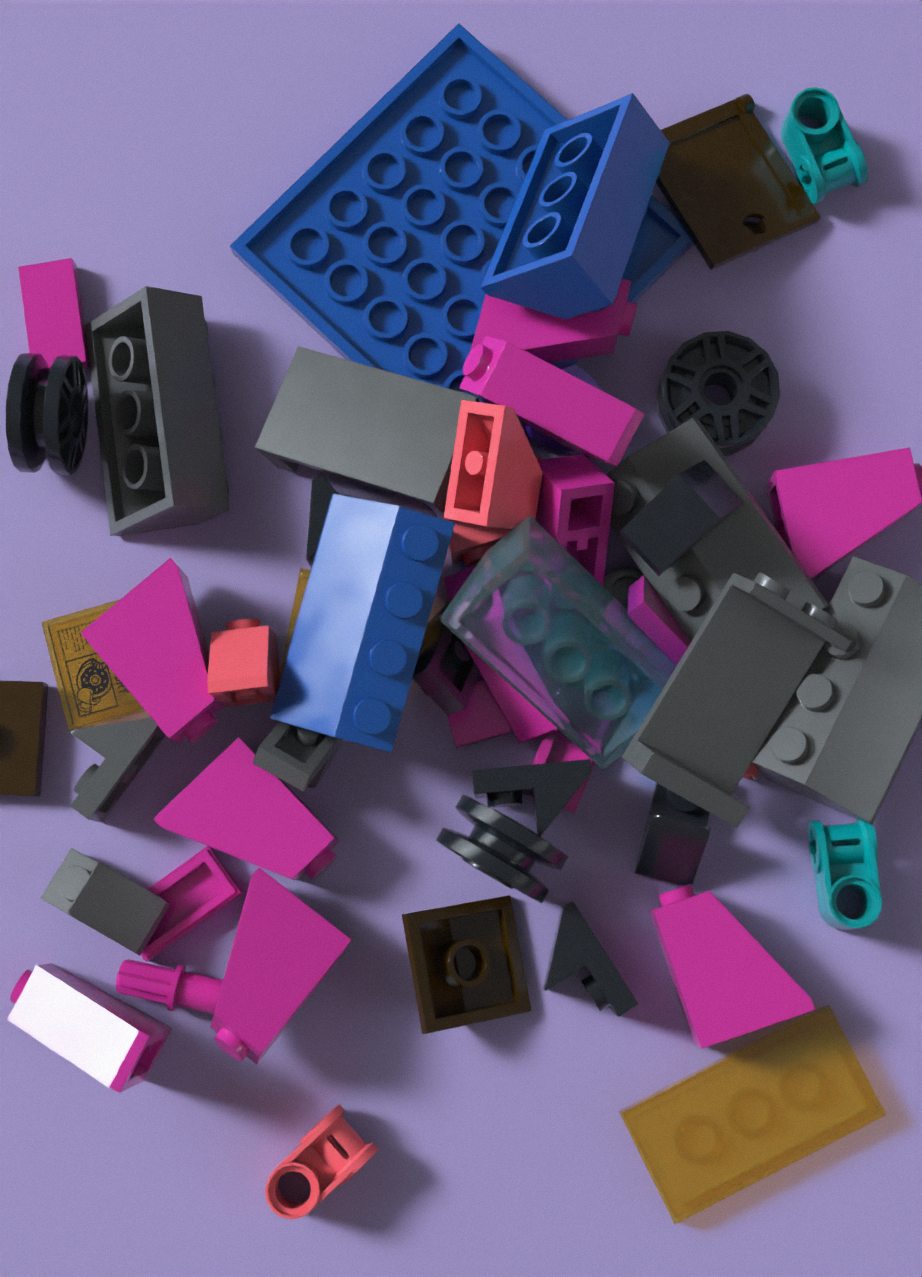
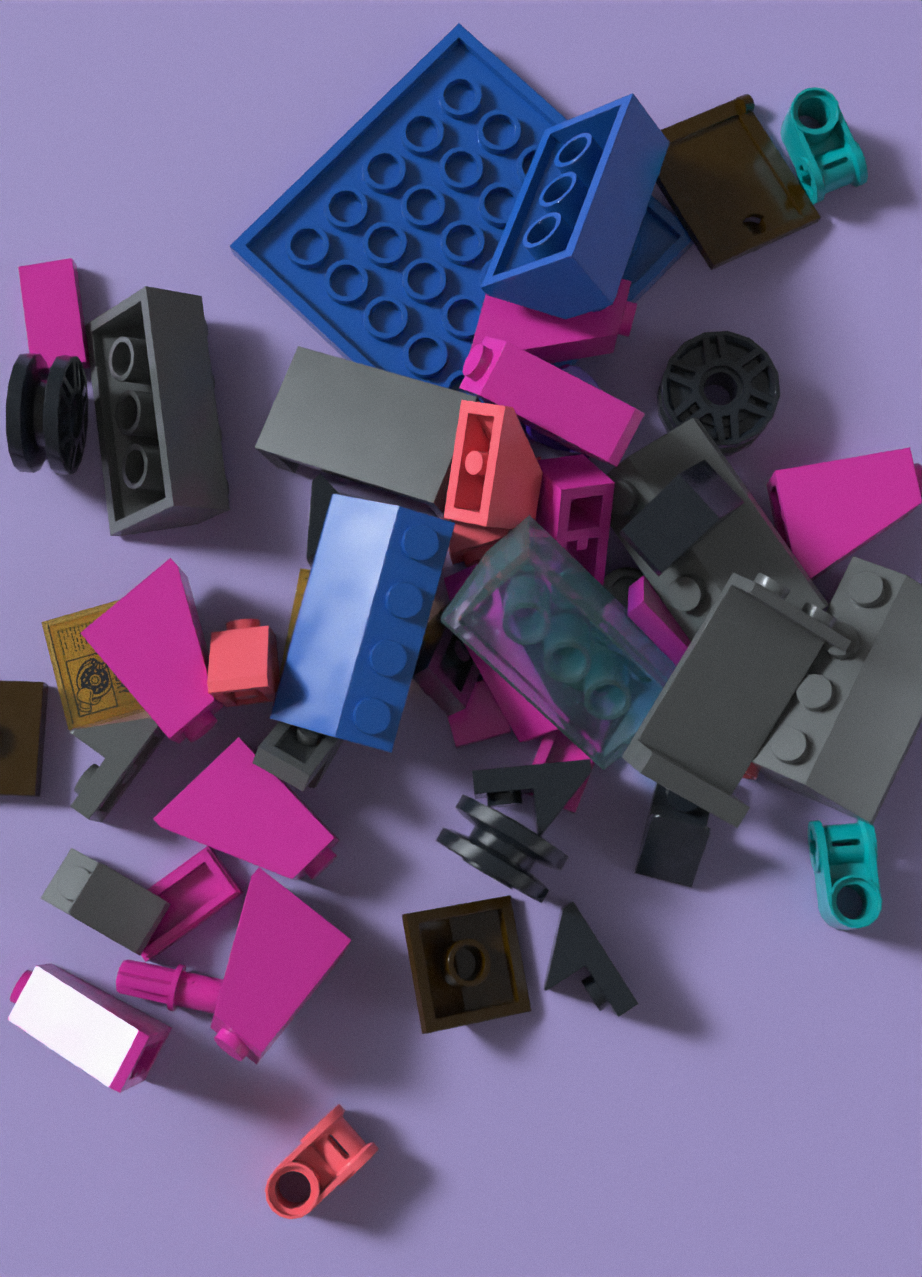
(721, 970): dark pink slope -> none
(751, 1113): clear yellow tile -> none

